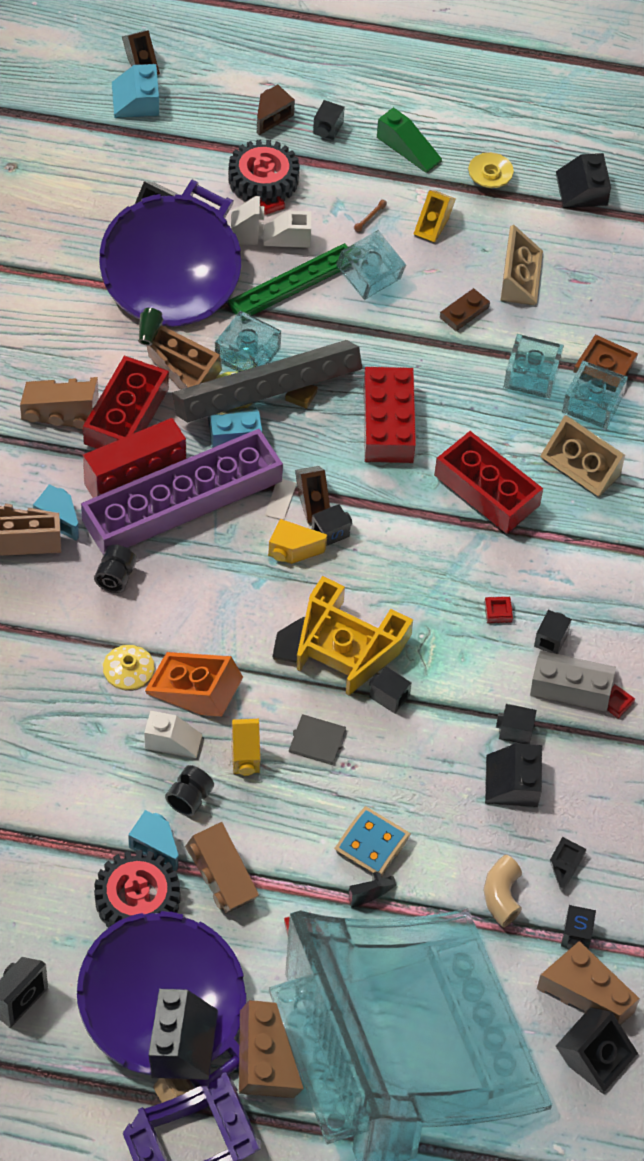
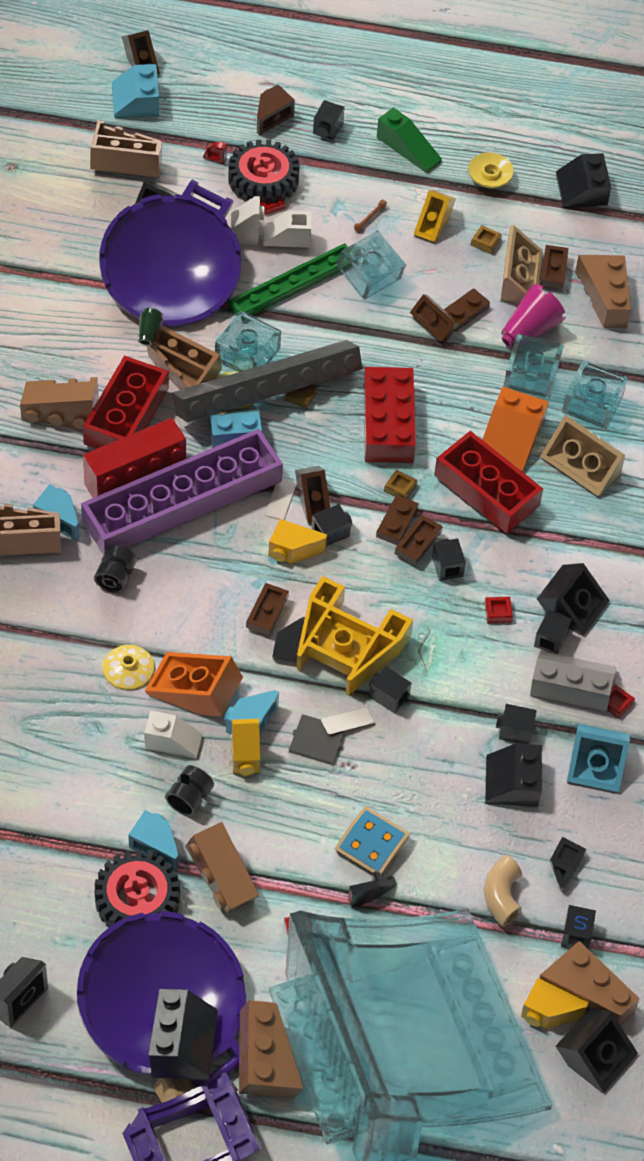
(124, 153): none -> medium nougat wedge
(216, 152): none -> red tile
(253, 707): none -> medium azure slope
(267, 609): none -> reddish brown plate
(347, 721): none -> white sticker
(397, 520): none -> reddish brown plate
(400, 484): none -> pearl gold tile
(418, 540): none -> reddish brown plate
(434, 318): none -> reddish brown plate
(448, 559): none -> black brick
(486, 239): none -> pearl gold tile
(515, 425): none -> orange slope
(533, 315): none -> dark pink cone
(551, 1006): none -> yellow slope
(554, 266): none -> reddish brown plate
(575, 595): none -> black slope
(598, 757): none -> medium azure slope
(607, 286): none -> medium nougat wedge
(608, 356): dark orange plate -> none

